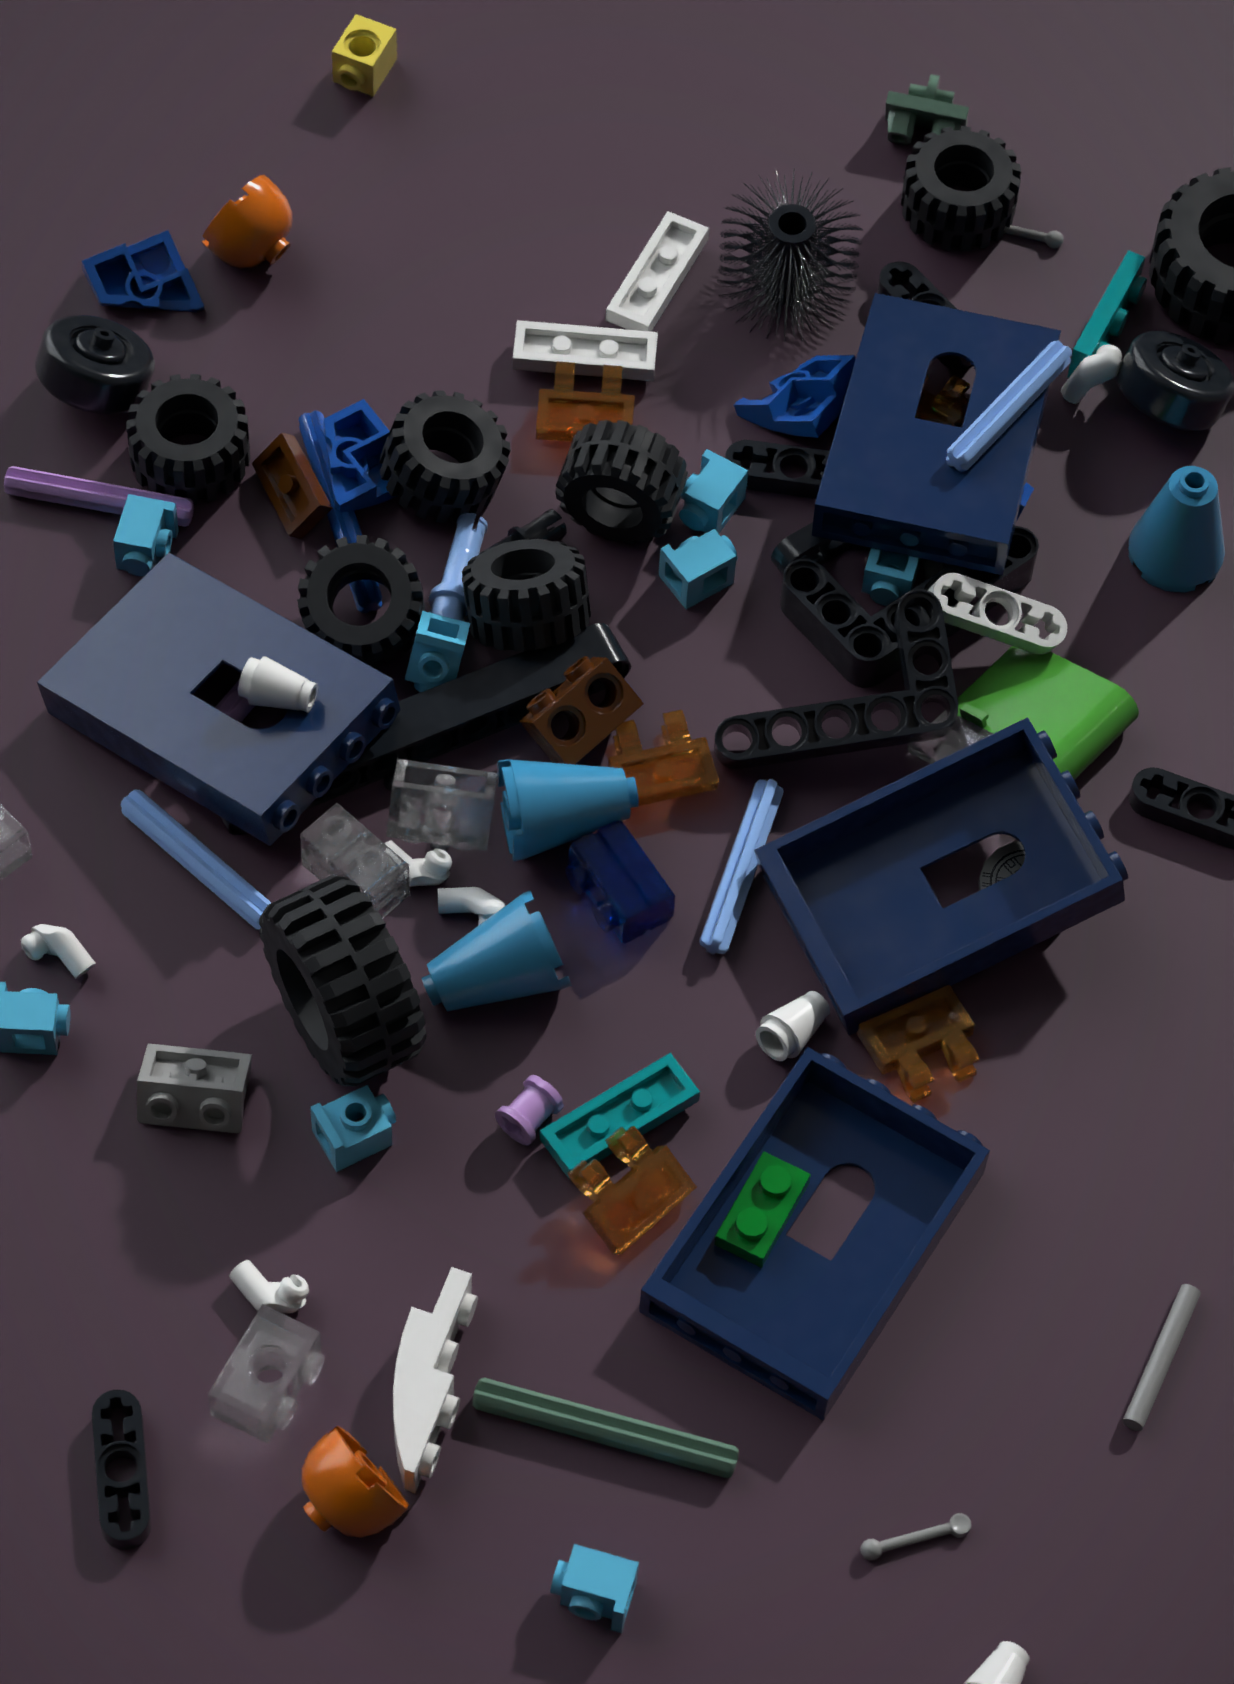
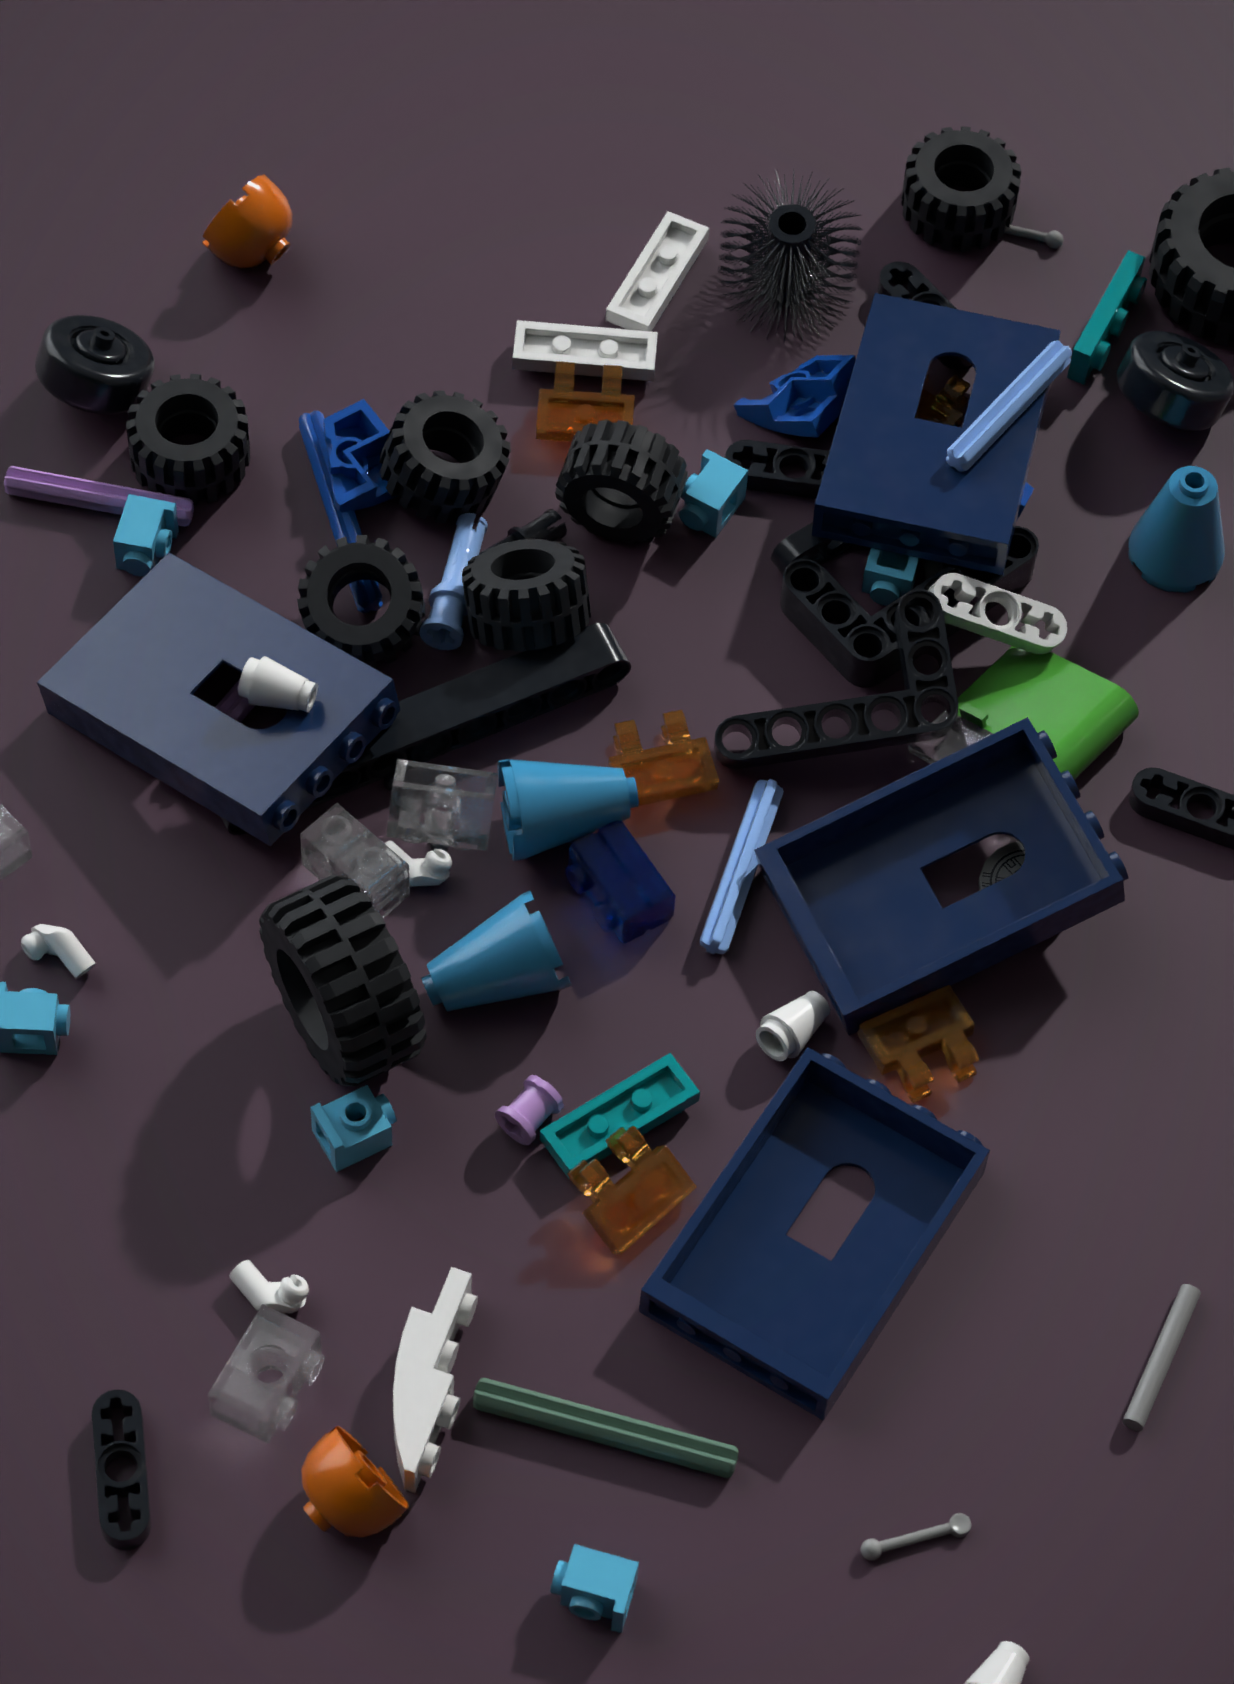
(143, 276): blue slope -> none
(193, 1088): light grey bracket -> none
(195, 856): light blue axle -> none
(292, 485): reddish brown plate -> none
(364, 55): light yellow brick -> none
(436, 651): medium azure brick -> none
(468, 901): white arm -> none
(586, 722): reddish brown brick -> none
(698, 567): medium azure brick -> none
(762, 1209): green plate -> none
(923, 108): sand green hips -> none
(1092, 372): white arm -> none

